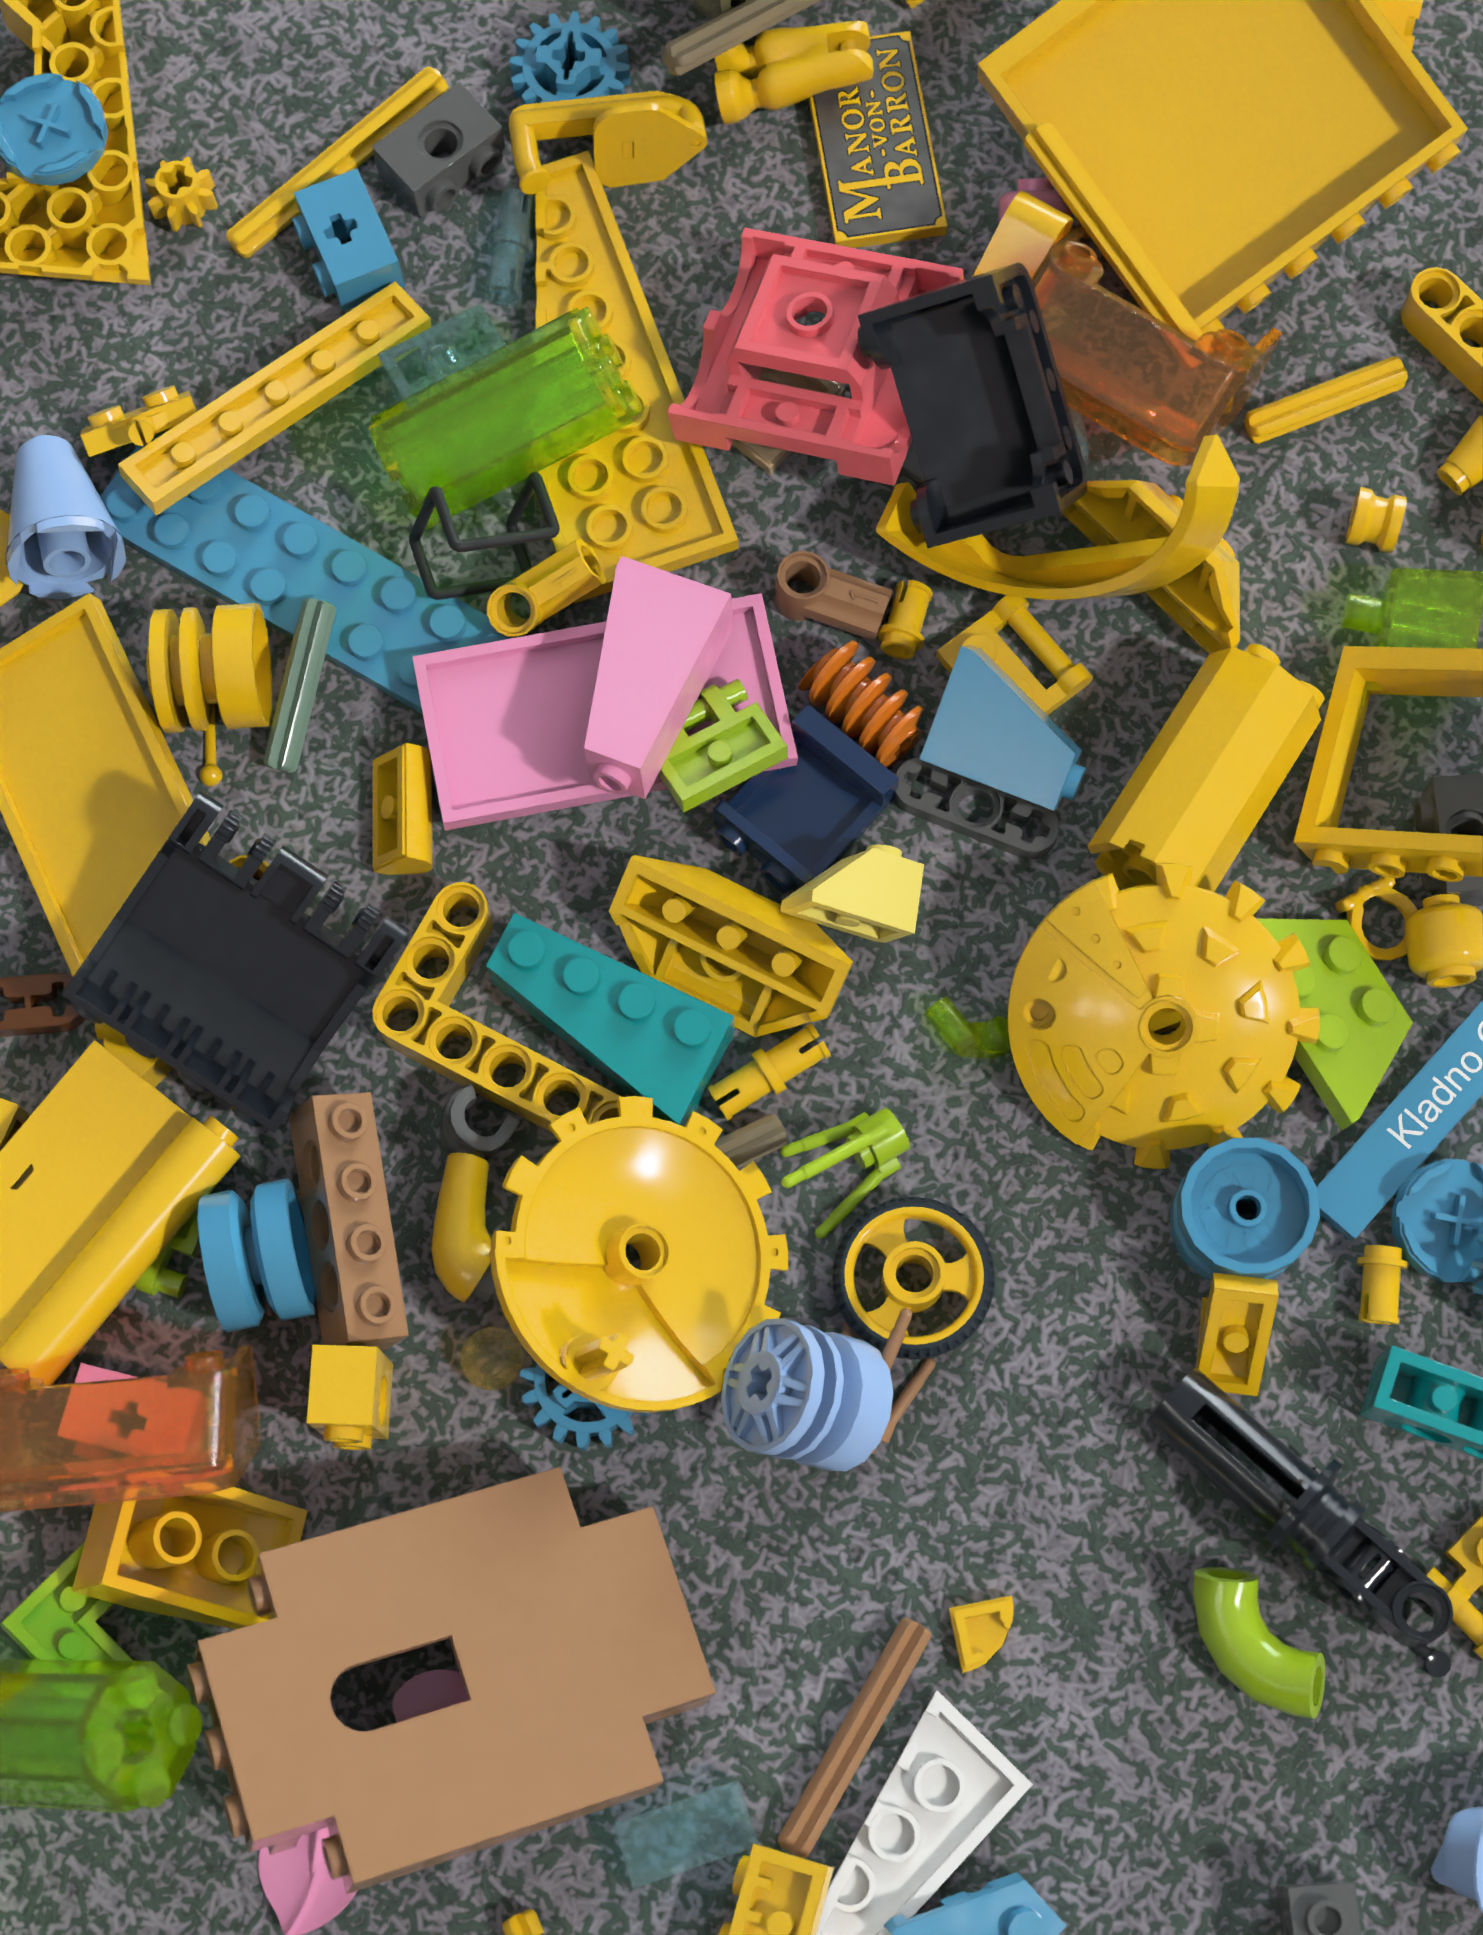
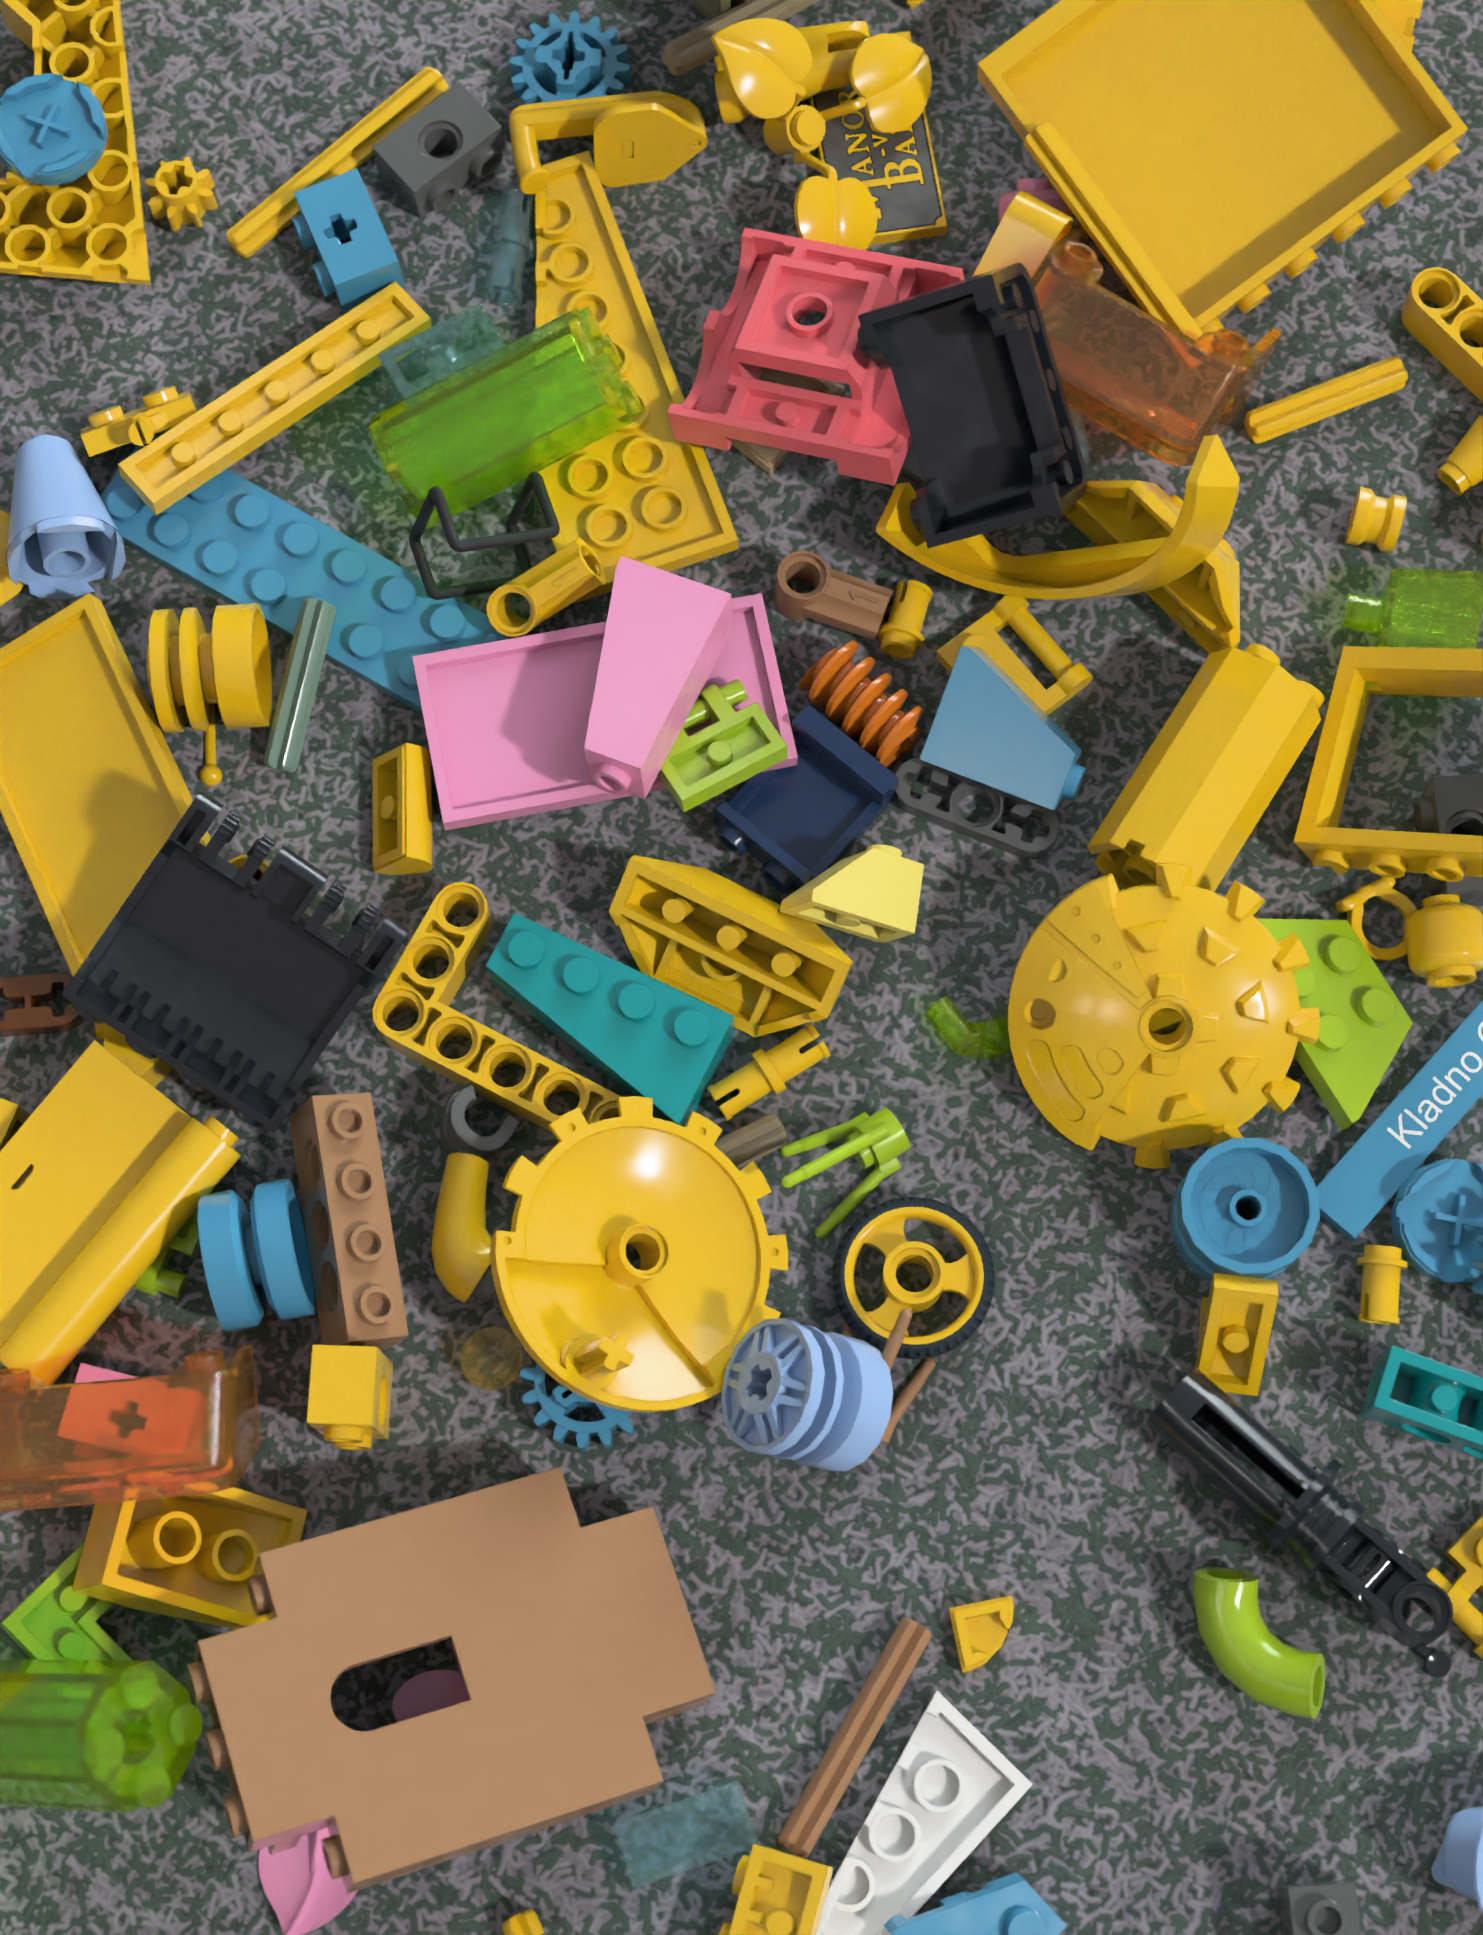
(764, 71): none -> yellow plant

